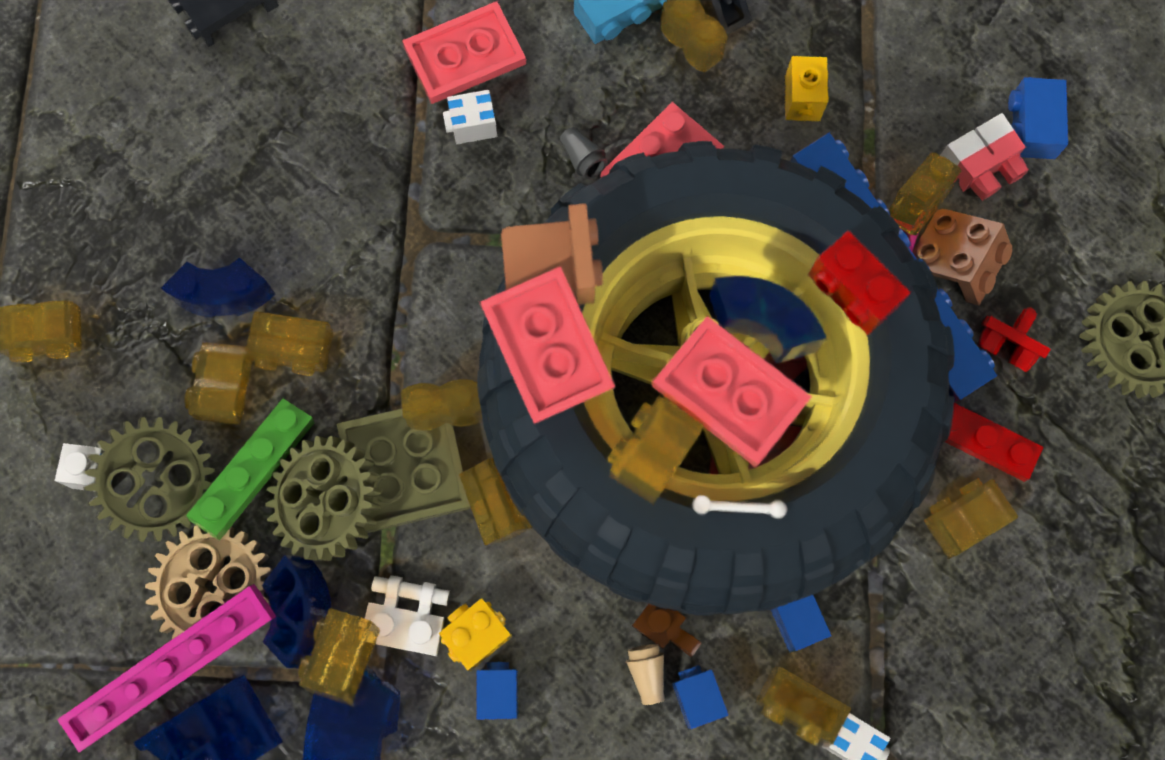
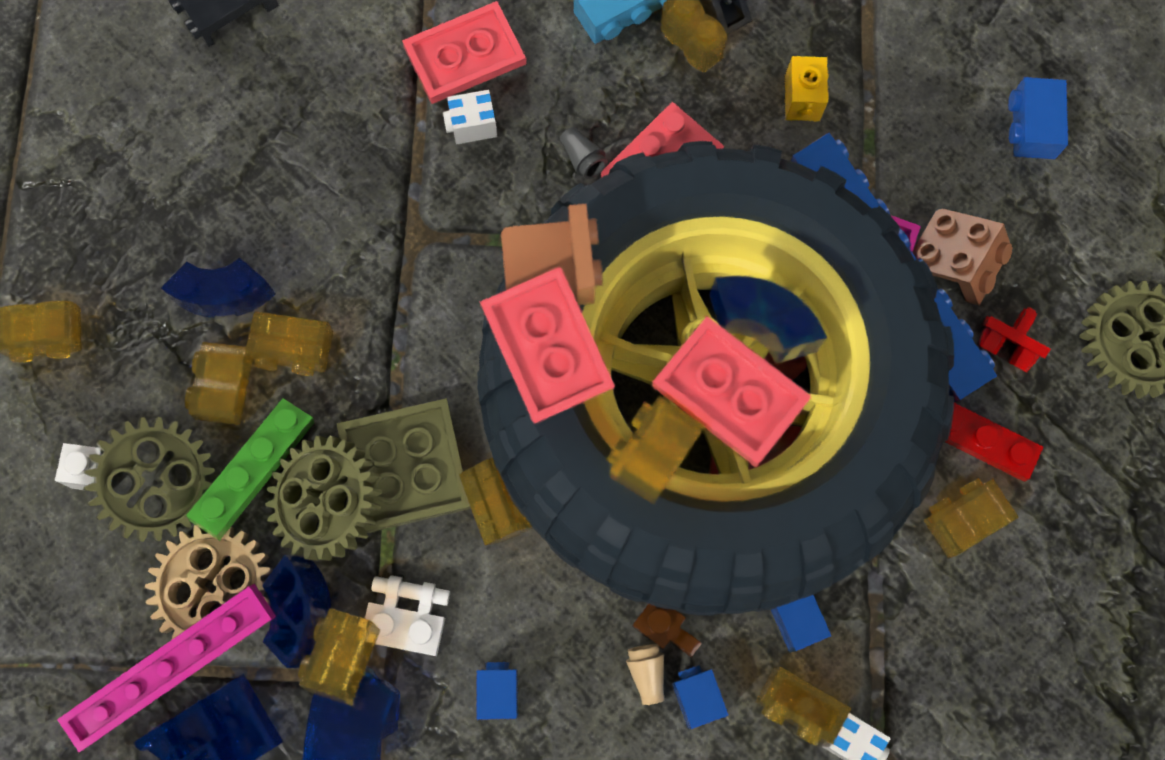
(431, 406): clear yellow brick -> none
(474, 633): yellow head -> none
(703, 504): white hinge -> none
(858, 283): red brick -> none
(924, 193): clear yellow brick -> none
(984, 152): coral hips -> none

